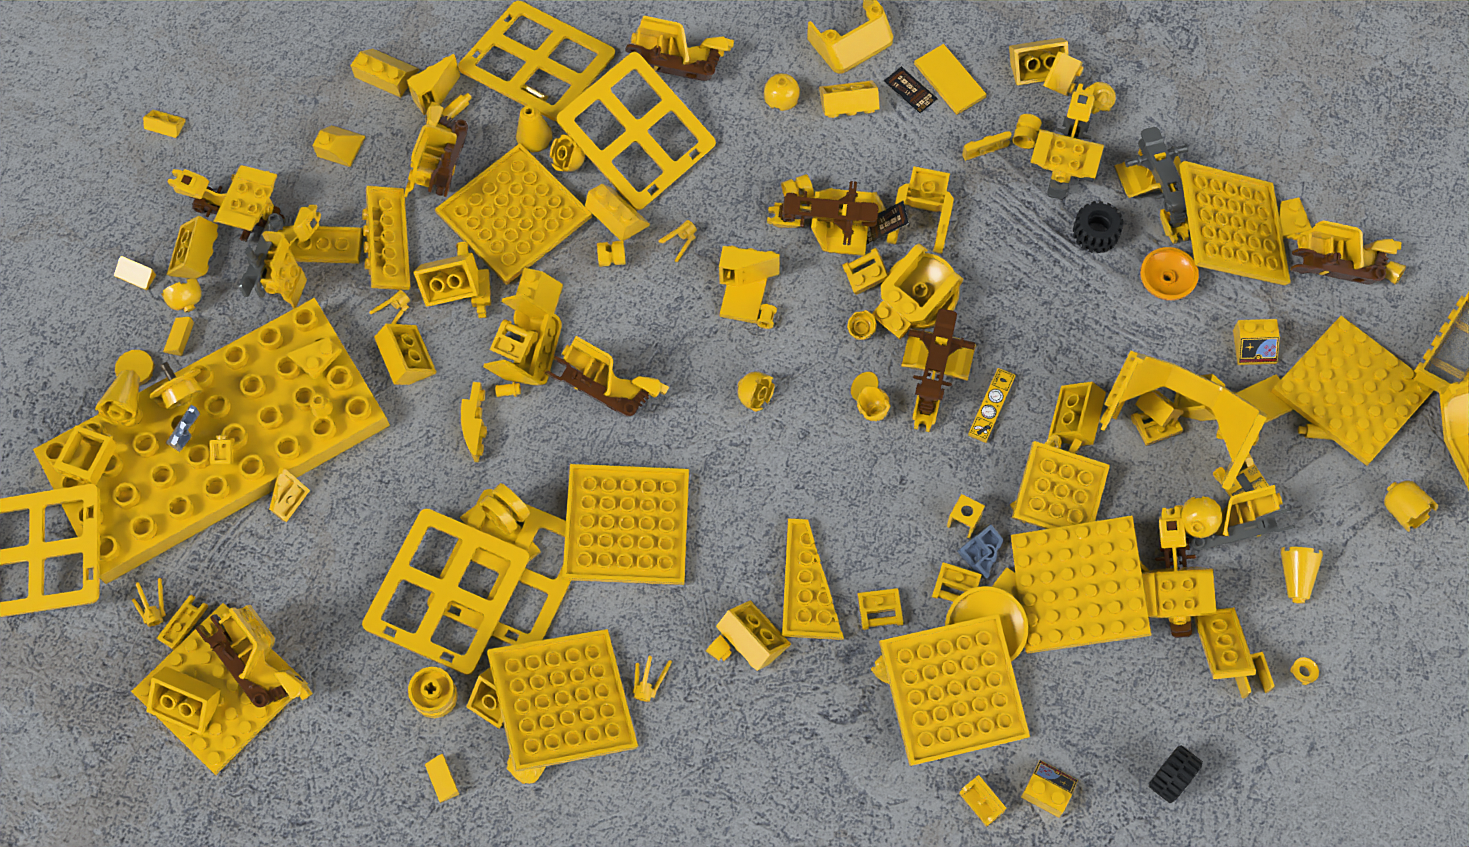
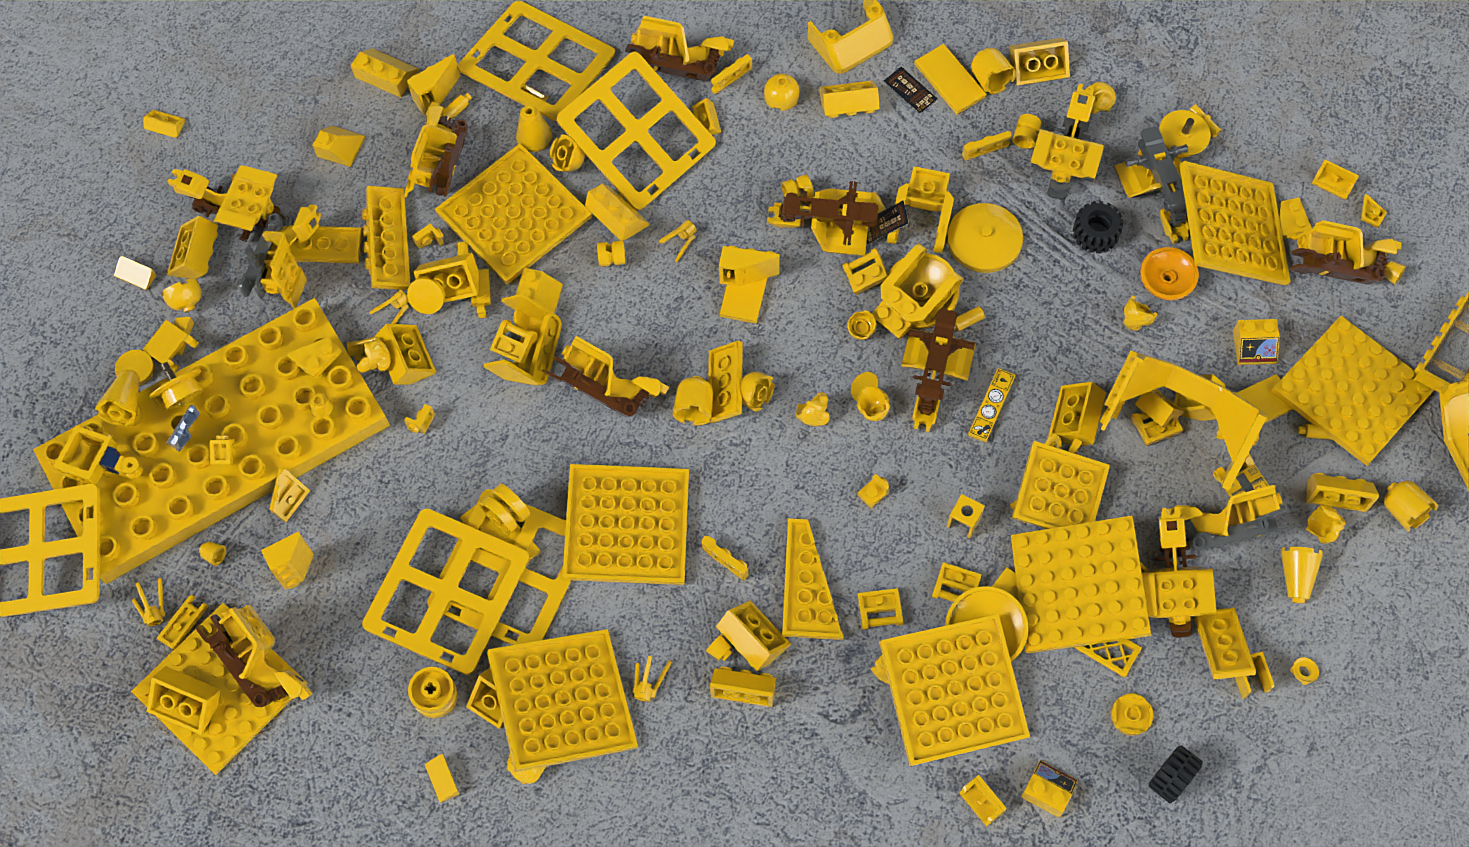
(115, 463): none -> leg
(167, 343): none -> yellow flag
(212, 552): none -> yellow hat
(289, 560): none -> yellow slope
(357, 348): none -> yellow plant
(376, 357): none -> yellow hair
(422, 420): none -> yellow bracket
(426, 295): none -> yellow tile
(427, 235): none -> yellow bracket
(471, 421): yellow slope -> none
(508, 389): yellow pin -> none
(693, 401): none -> yellow cylinder
(707, 115): none -> yellow slope
(724, 557): none -> yellow hinge
(726, 378): none -> yellow tile
(731, 73): none -> yellow hinge
(743, 686): none -> yellow slope
(766, 316): yellow bush -> none
(814, 411): none -> yellow hair
(874, 490): none -> yellow bracket
(969, 318): none -> yellow cylinder
(982, 550): sand blue slope -> none
(985, 238): none -> yellow dish
(992, 70): none -> yellow cylinder
(1063, 74): yellow slope -> none
(1108, 663): none -> yellow window
(1132, 714): none -> yellow tile
(1137, 315): none -> yellow hair
(1184, 128): none -> yellow piece
(1201, 516): yellow cylinder -> none
(1214, 129): none -> yellow pin
(1325, 524): none -> yellow hair
(1335, 179): none -> yellow hinge
(1341, 492): none -> yellow slope
(1372, 212): none -> yellow piece

